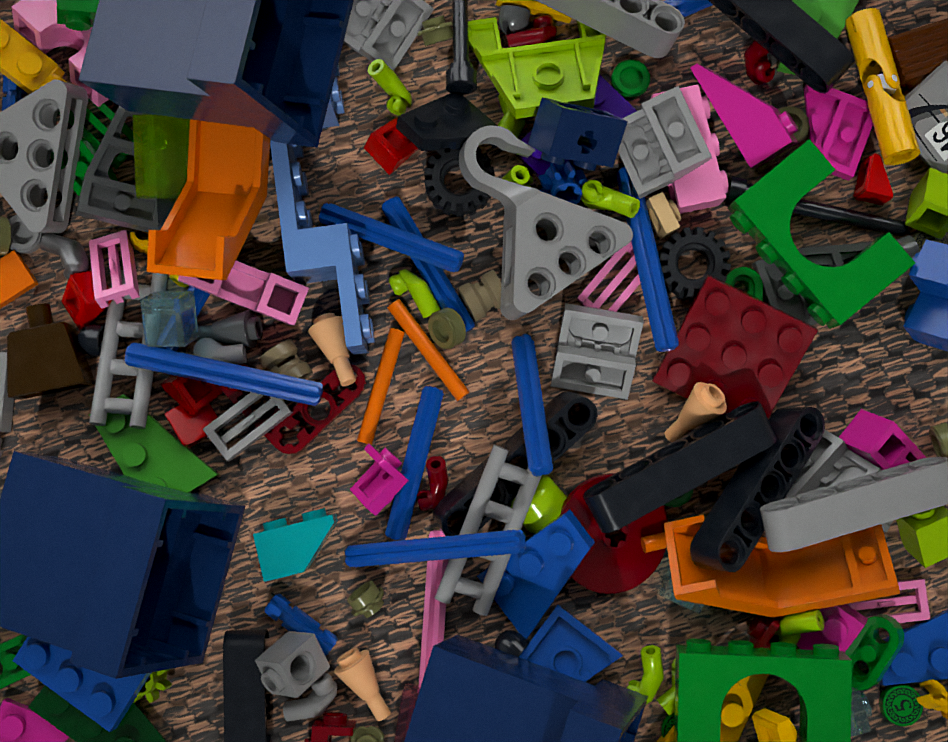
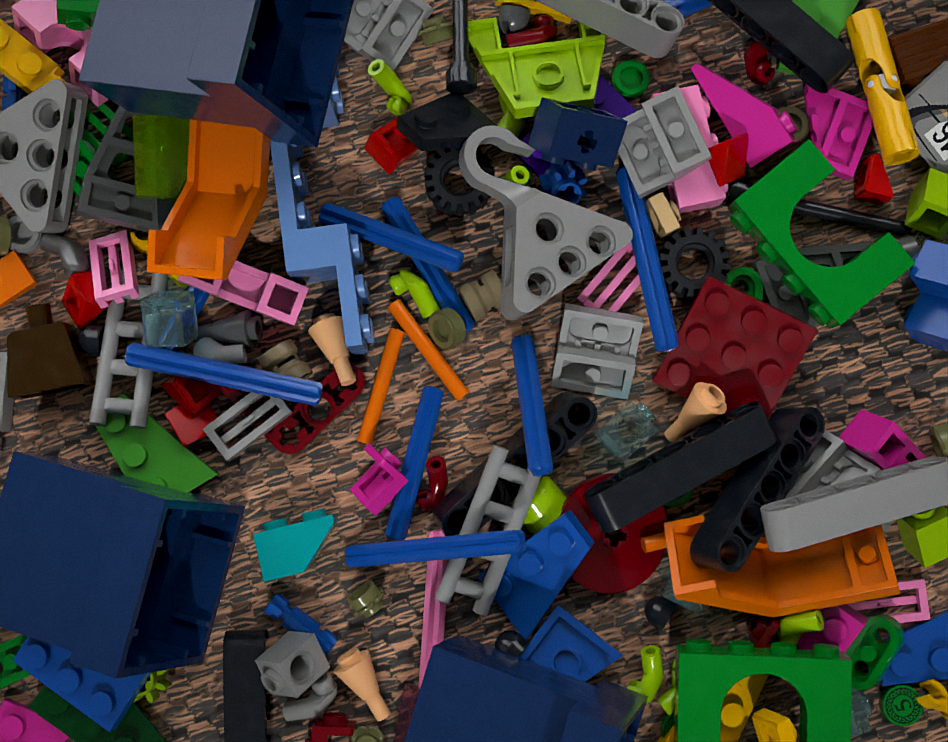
(604, 198): lime arm -> none
(613, 443): none -> clear light blue brick
(659, 611): none -> black hinge
(729, 159): none -> red slope

